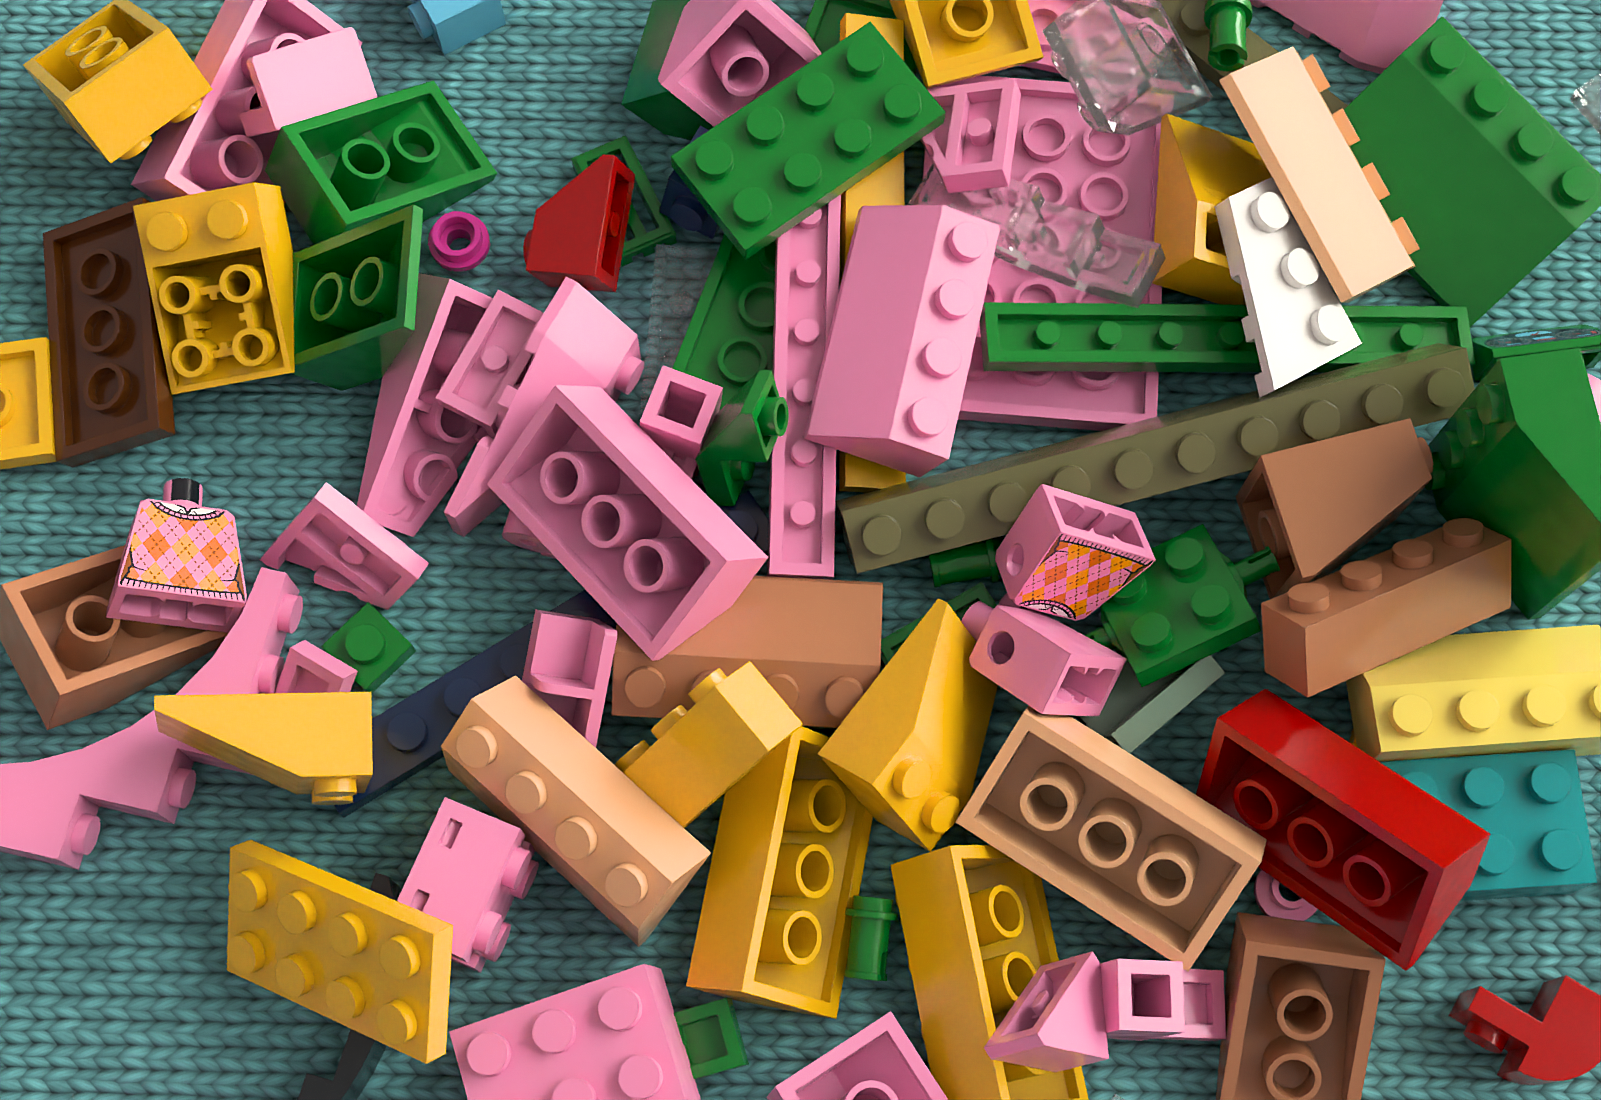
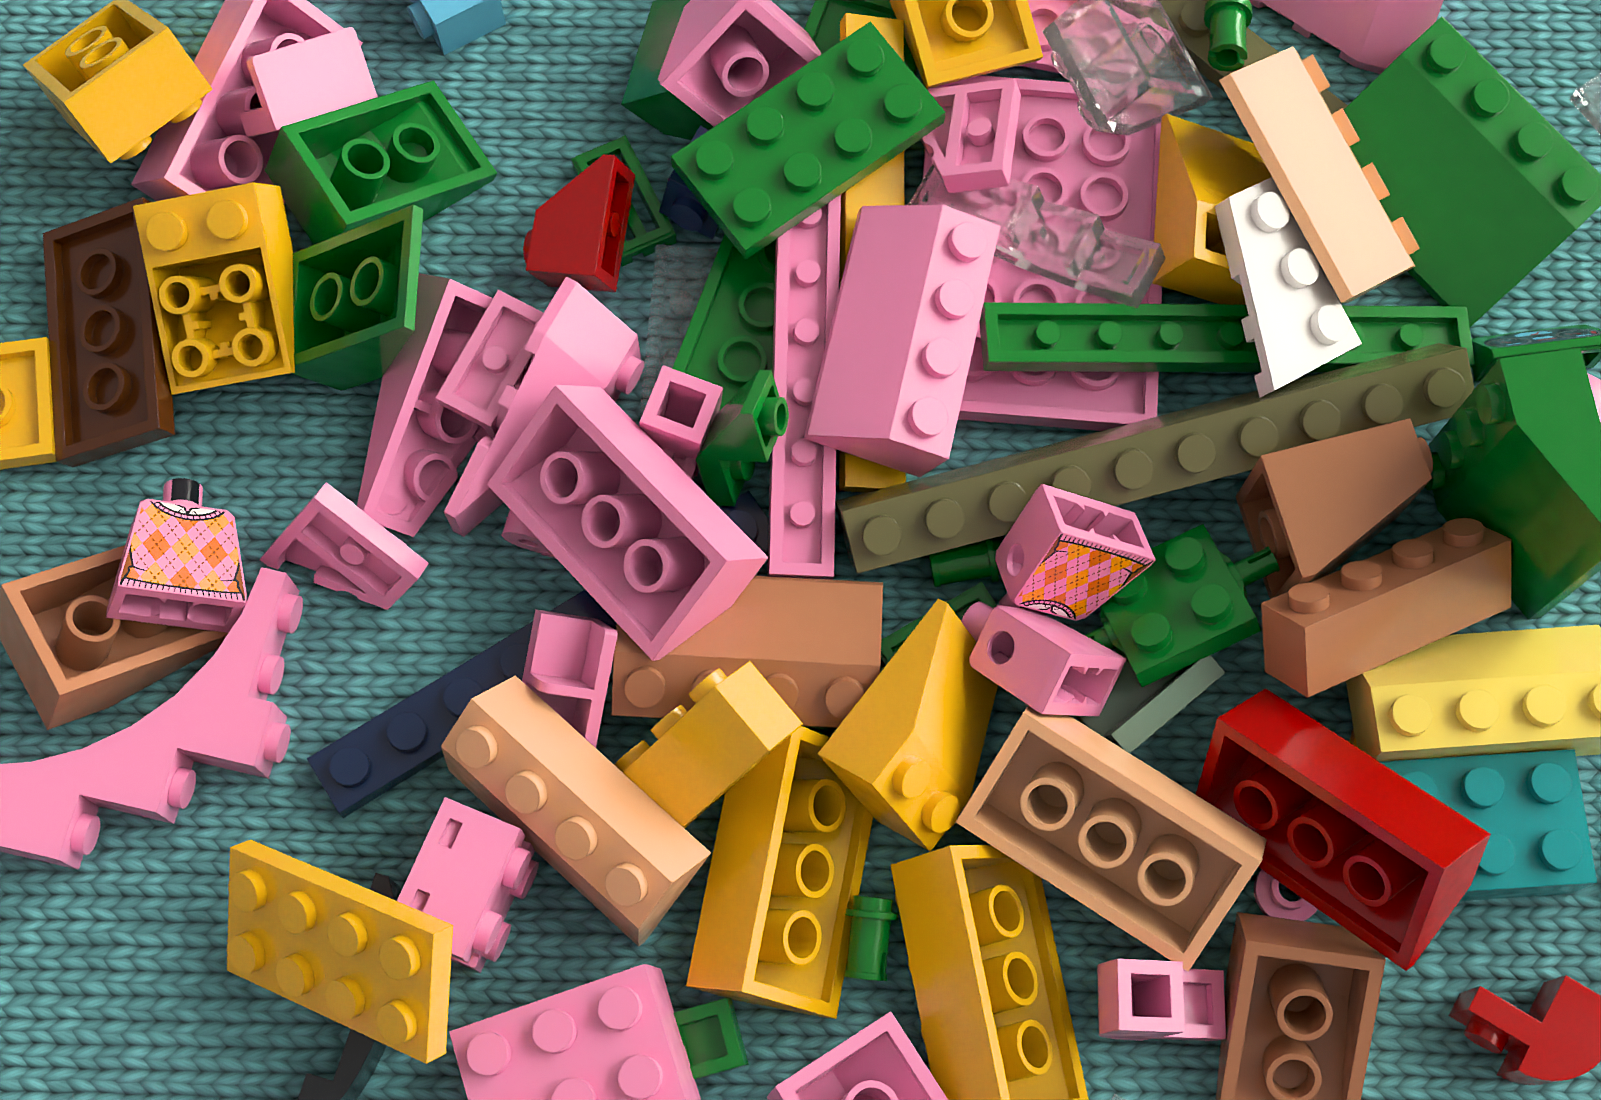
(289, 739): yellow slope -> none
(314, 671): bright pink plate -> none
(370, 647): green plate -> none
(455, 226): dark pink plate -> none
(1055, 1019): bright pink slope -> none

